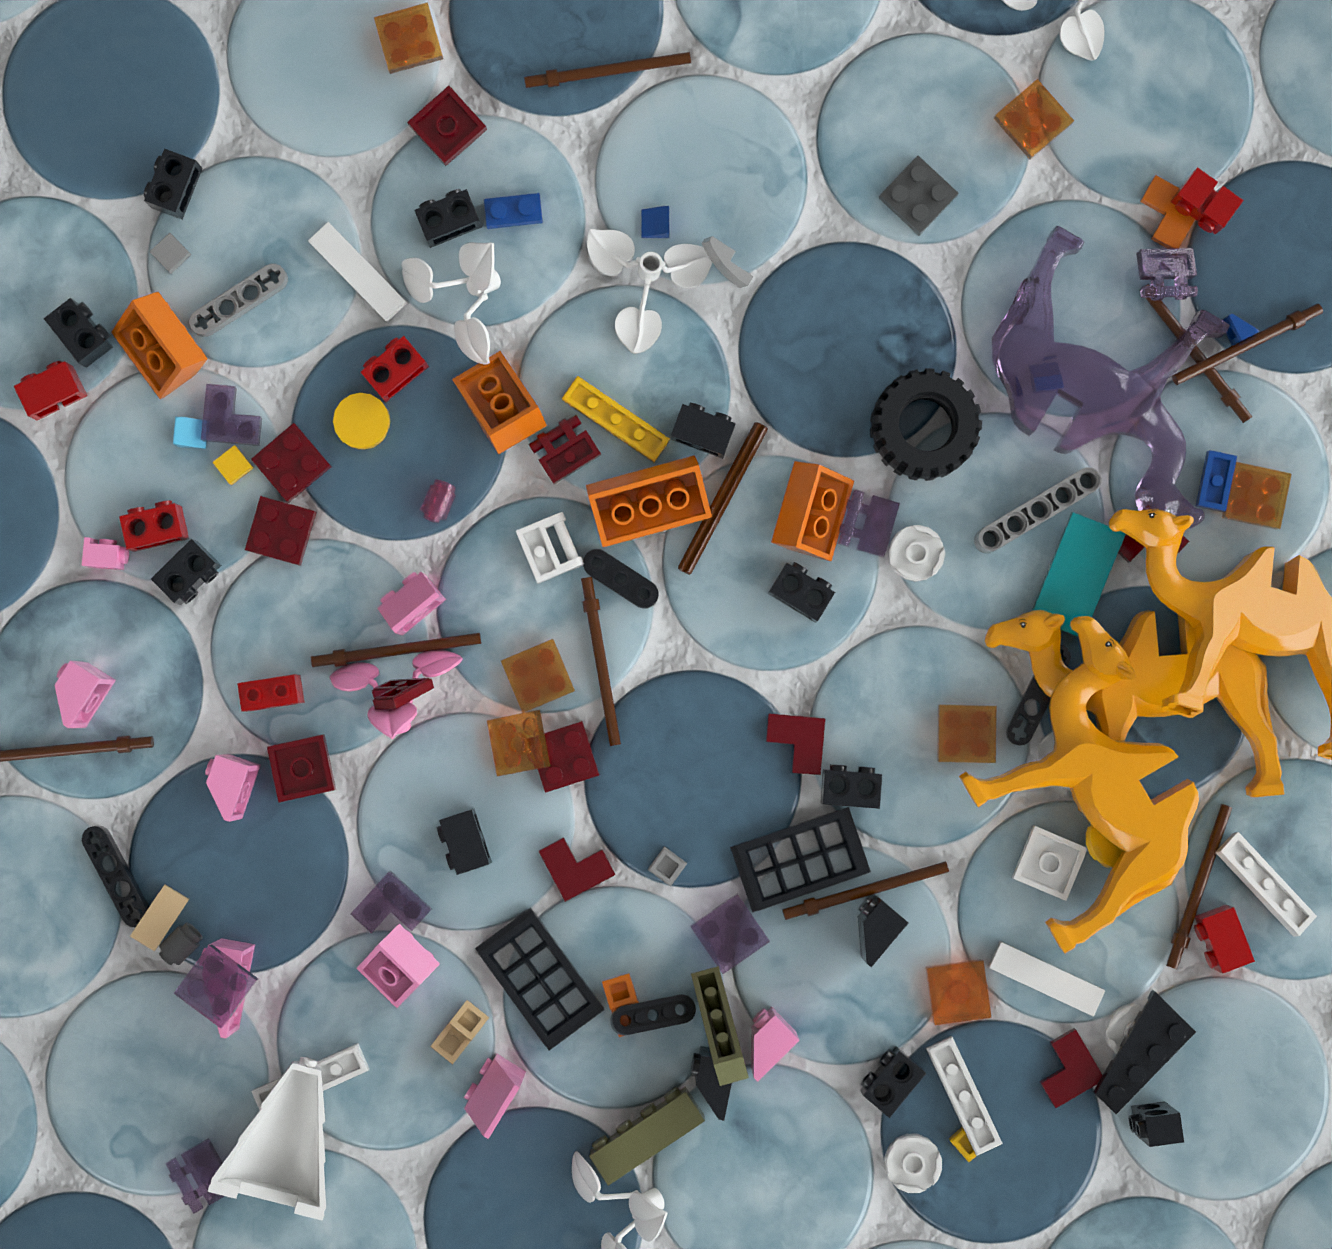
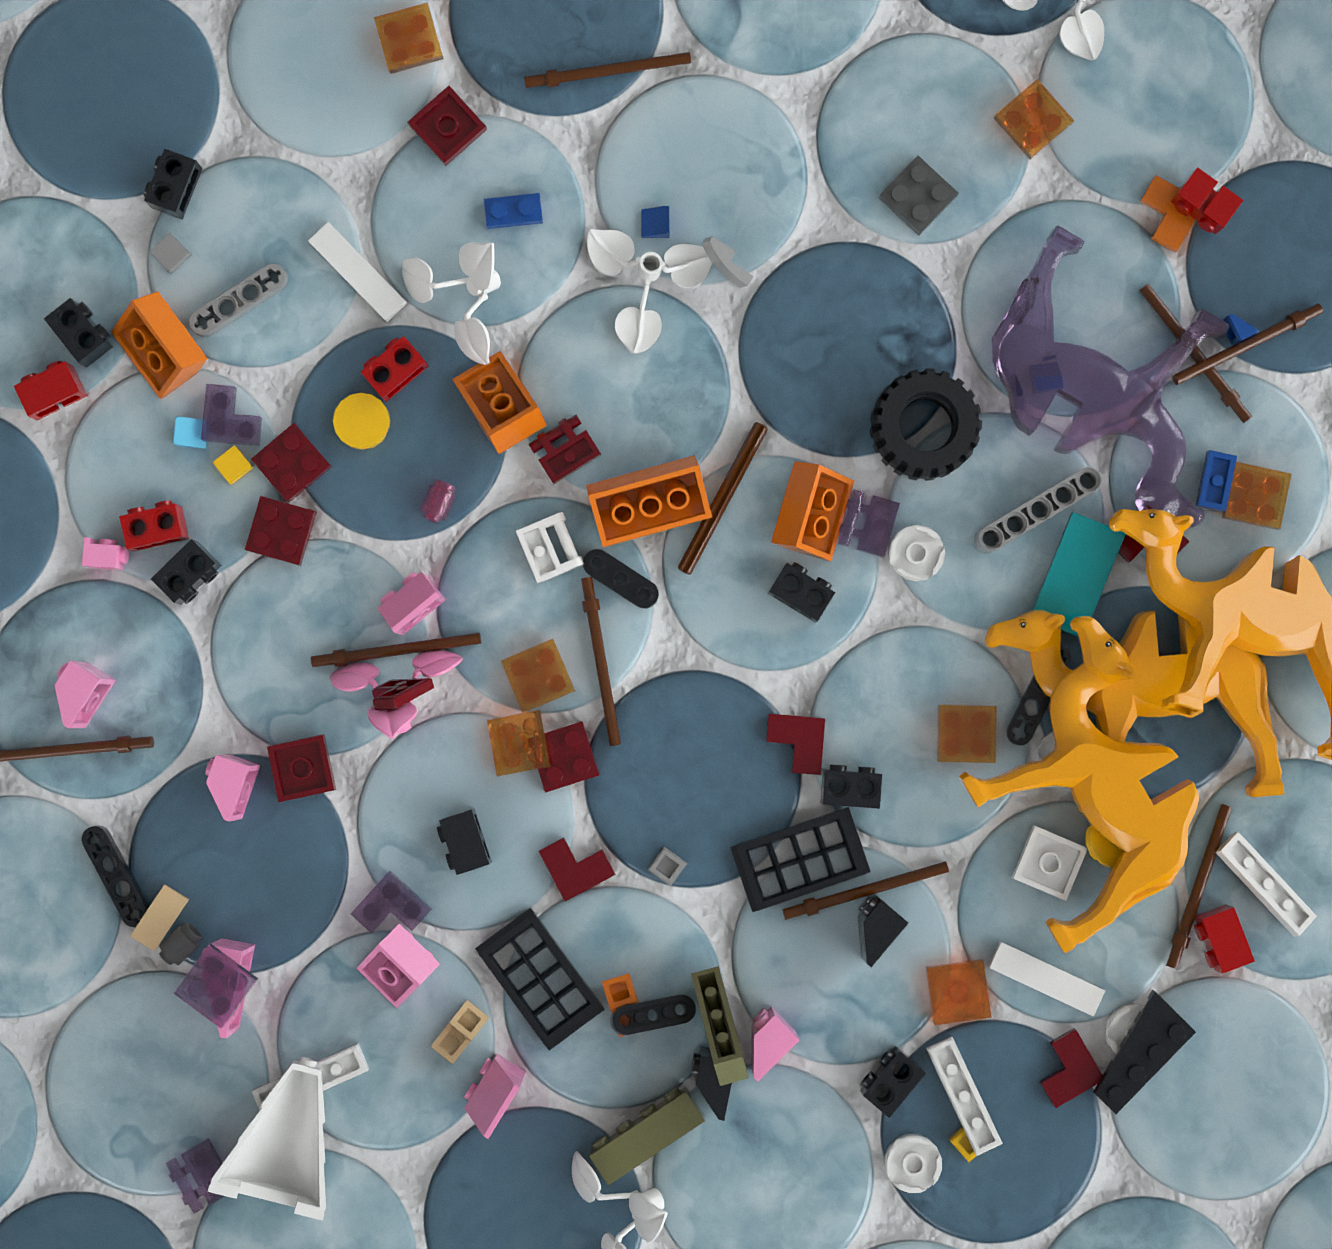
(270, 693): red brick -> none
(450, 225): black brick -> none
(615, 419): yellow tile -> none
(703, 430): black brick -> none
(730, 933): clear purple plate -> none
(1156, 1124): black brick -> none
(1167, 264): clear purple plate -> none

